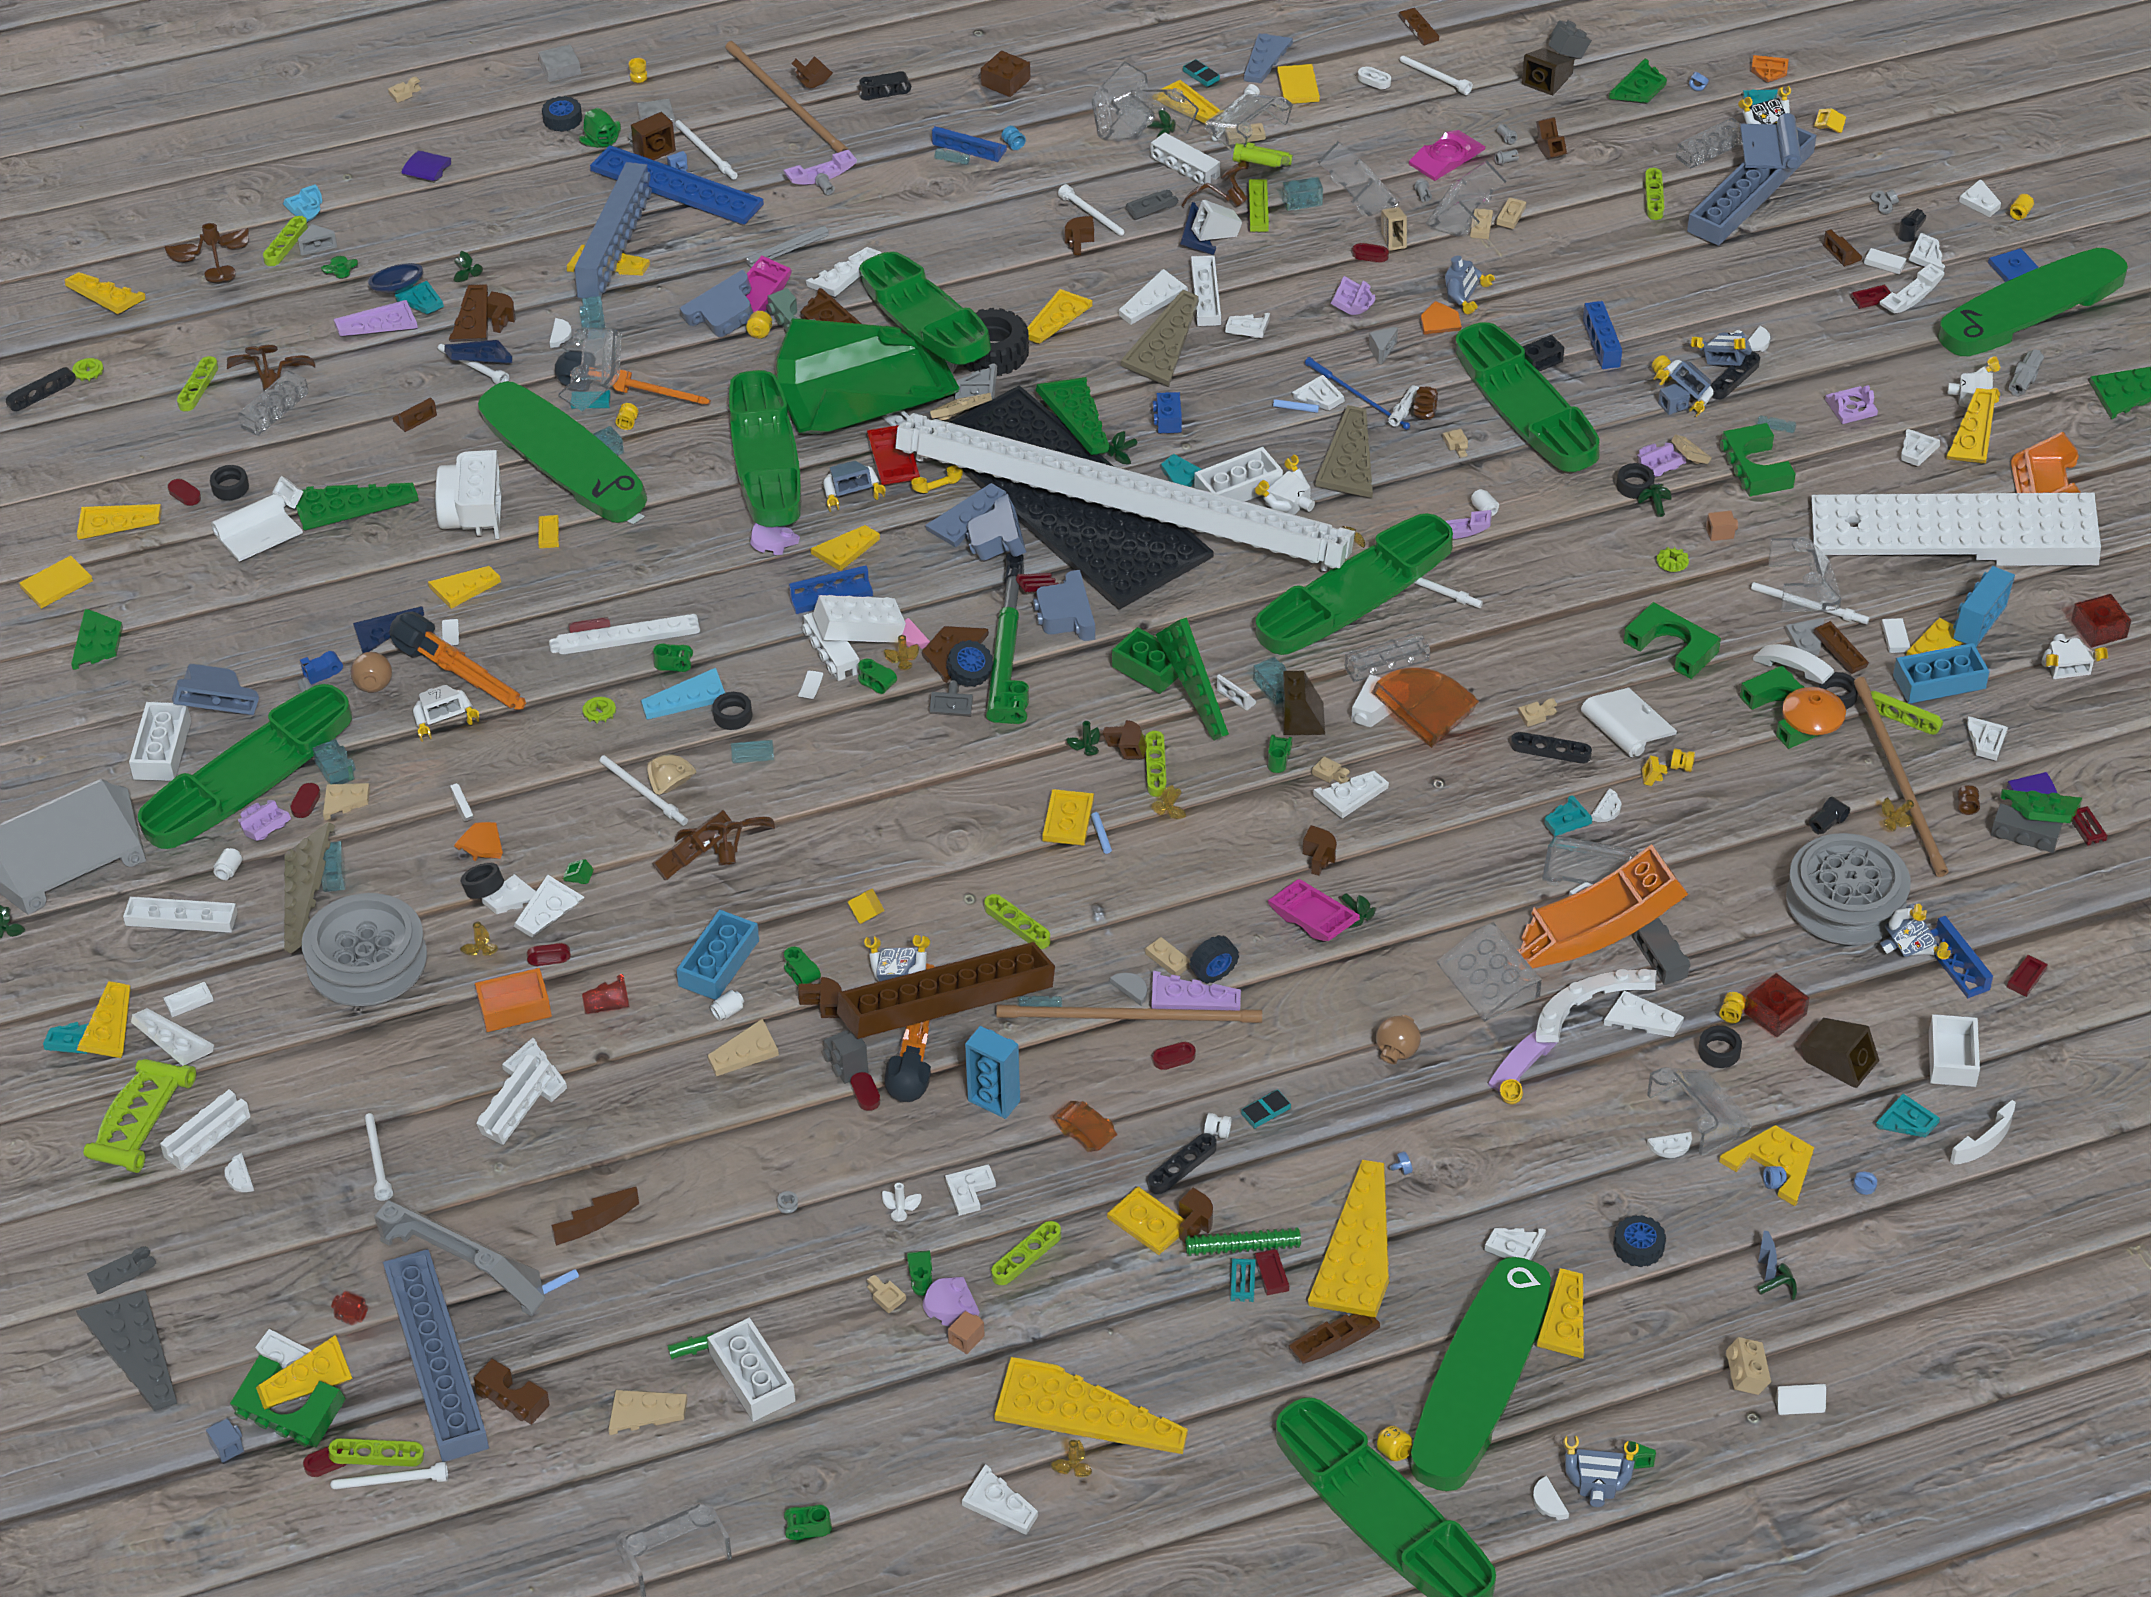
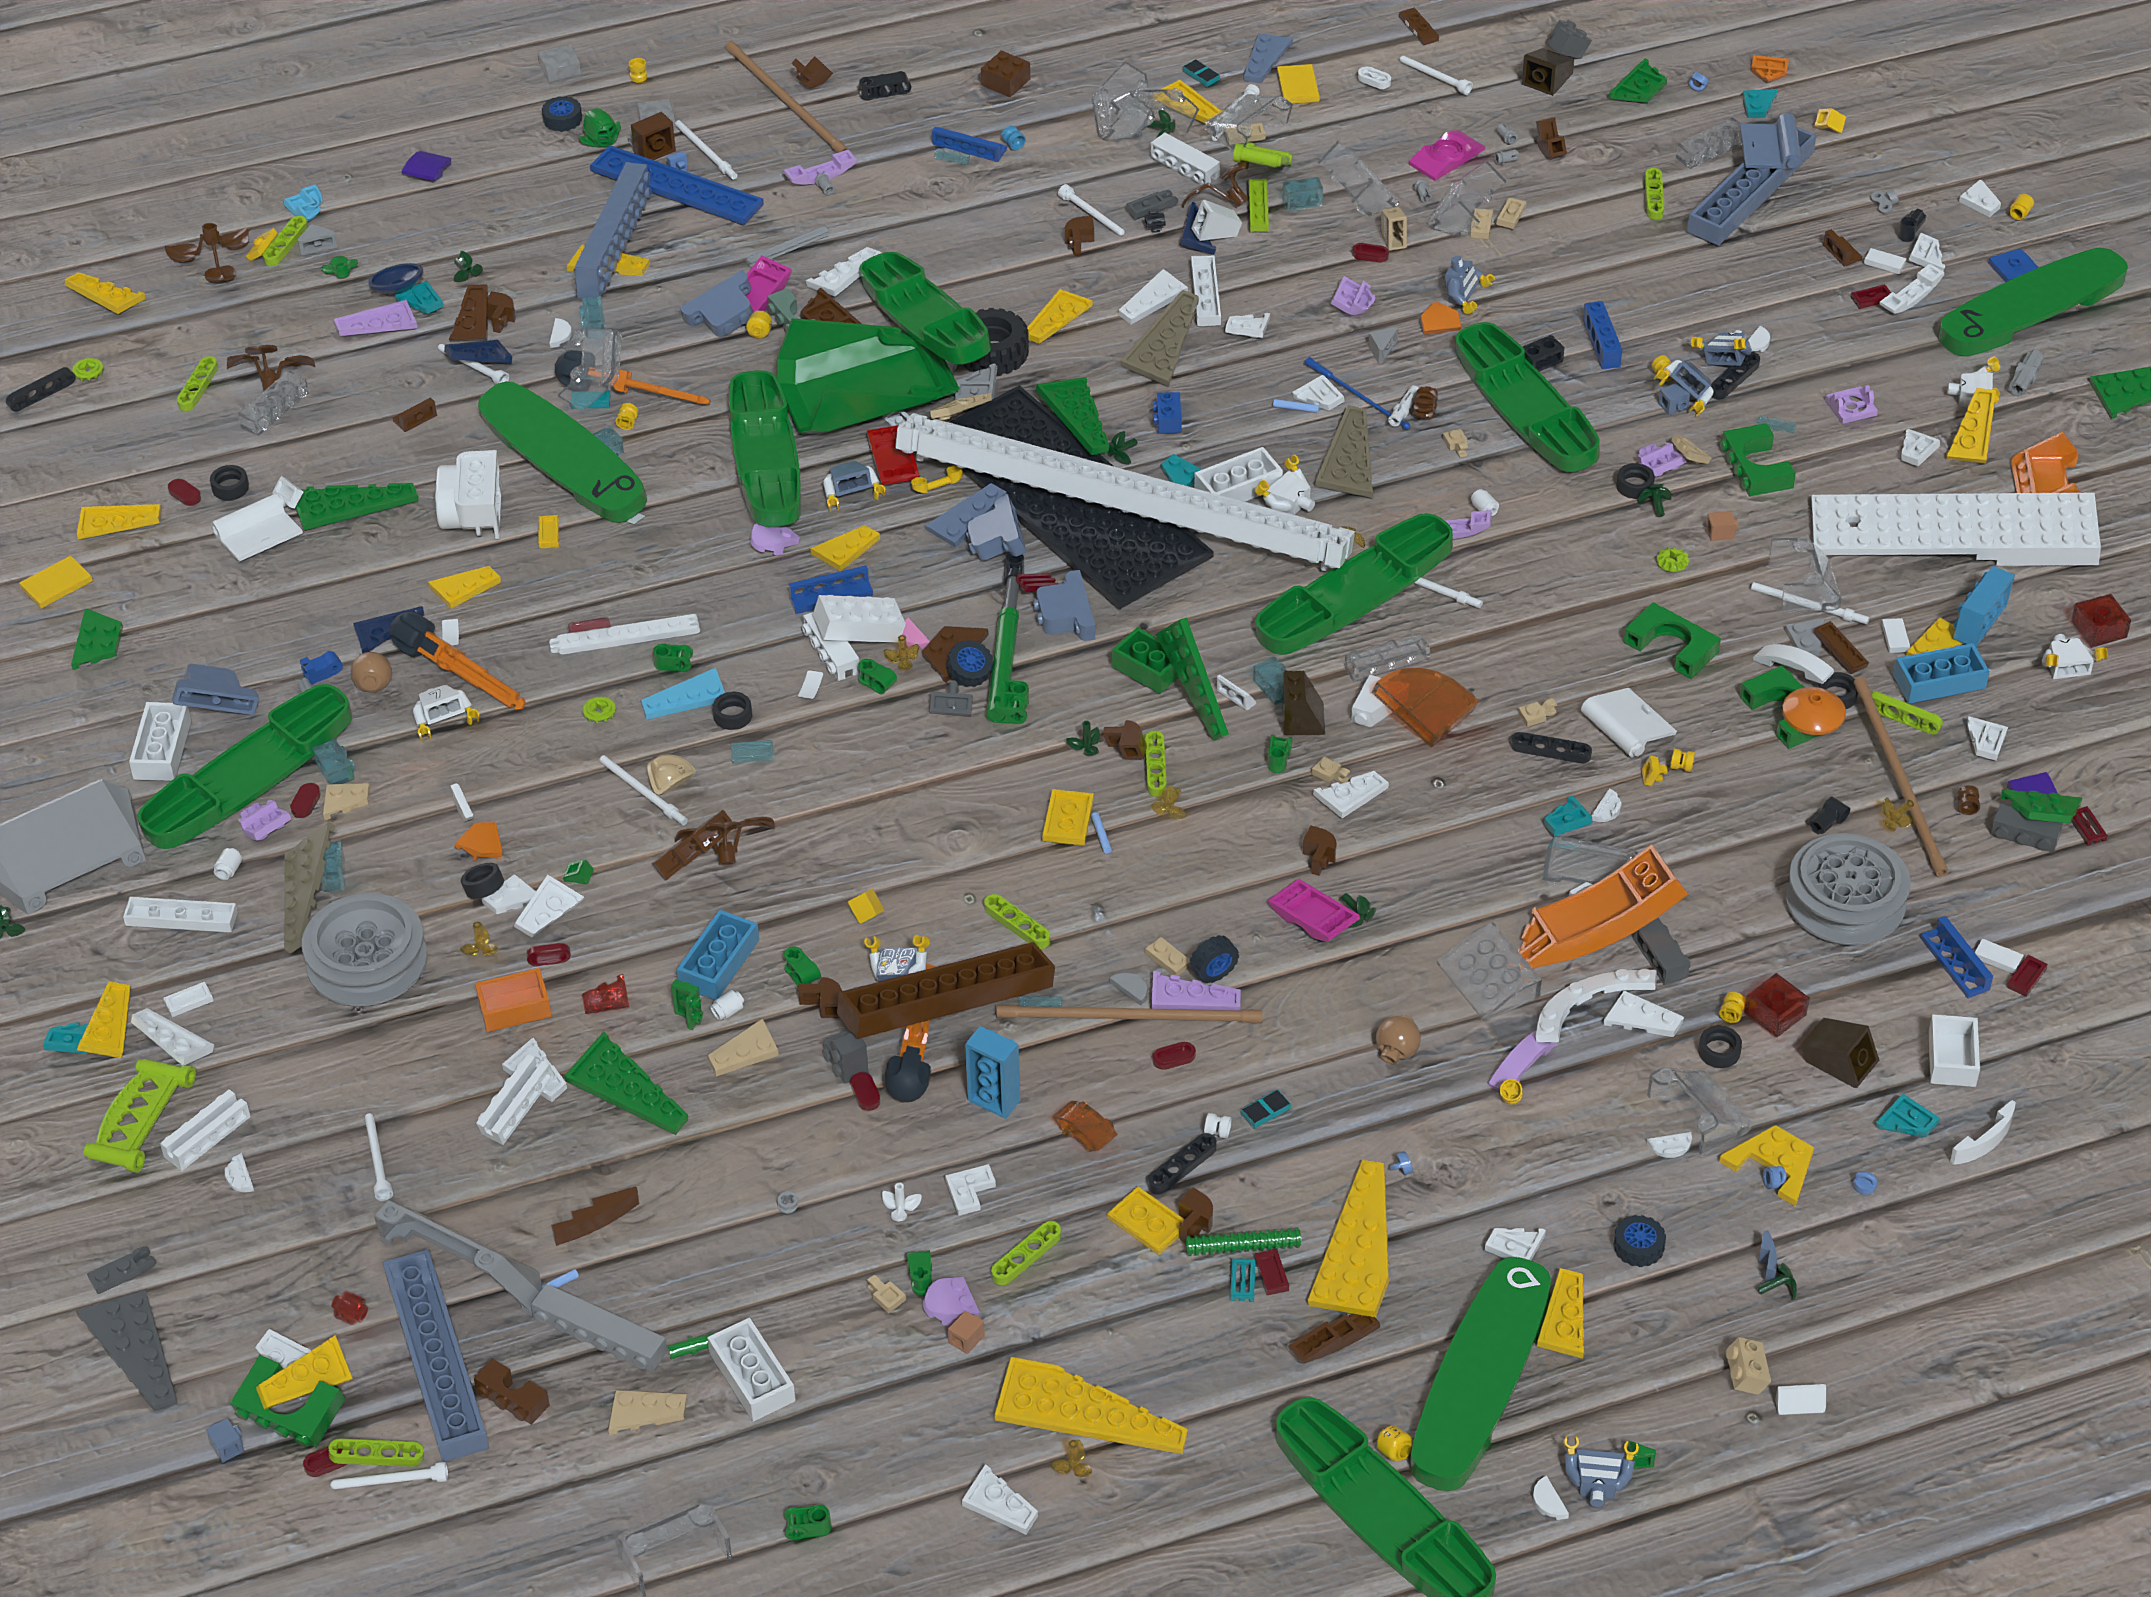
(261, 244): none -> yellow plate
(404, 91): tan plate -> none
(599, 1328): none -> light grey brick
(622, 1082): none -> green wing
(687, 1002): none -> green bracket
(1154, 220): none -> black gear
(1767, 111): torso -> none
(1912, 935): torso -> none
(1999, 956): none -> white tile

